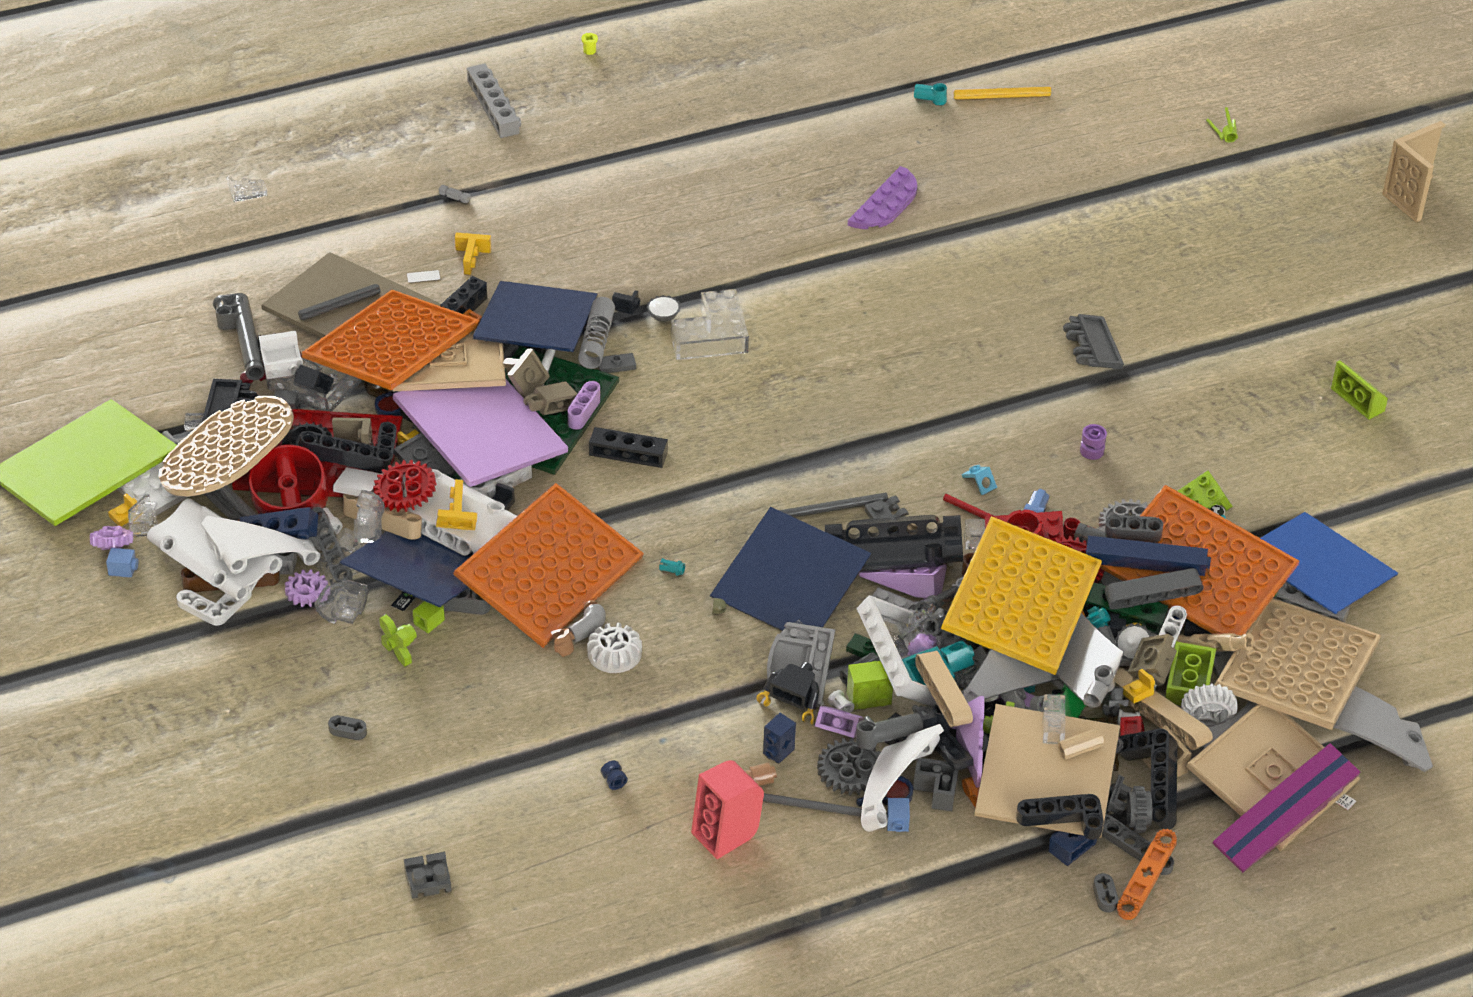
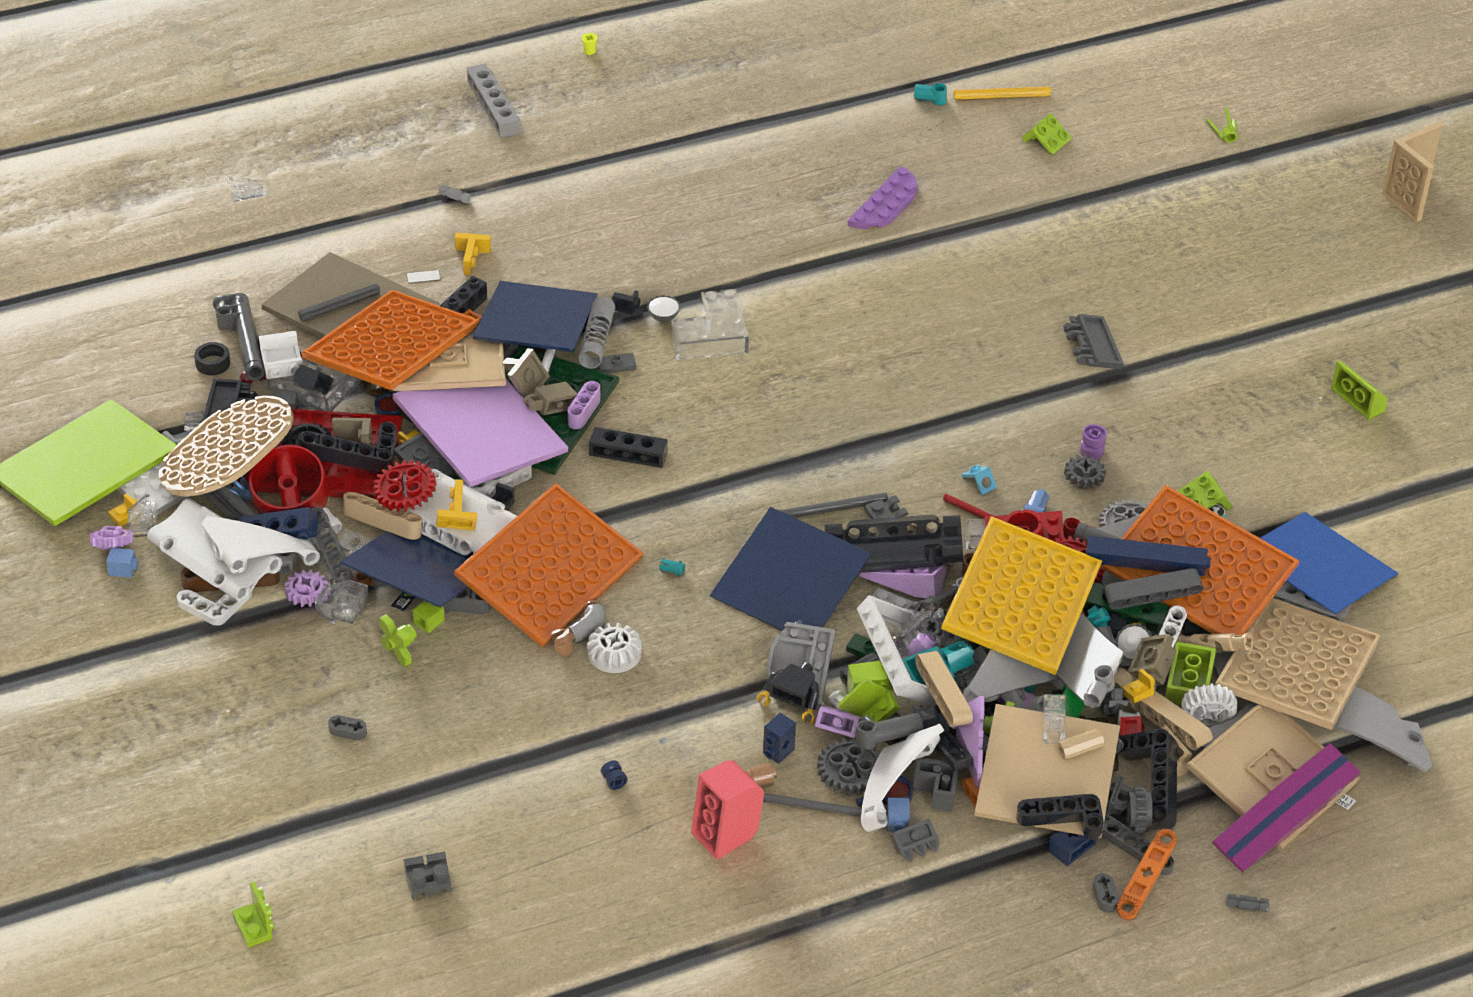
(212, 349): none -> black tyre
(241, 490): none -> flat silver piece
(255, 919): none -> lime bracket
(354, 481): white tile -> none
(362, 578): none -> reddish brown plate
(368, 522): clear brick -> none
(719, 606): olive hinge -> none
(871, 701): none -> lime bracket
(915, 837): none -> dark grey plate
(1049, 133): none -> lime bracket
(1085, 471): none -> dark grey gear
(1143, 527): dark grey beam -> none
(1247, 902): none -> dark grey axle

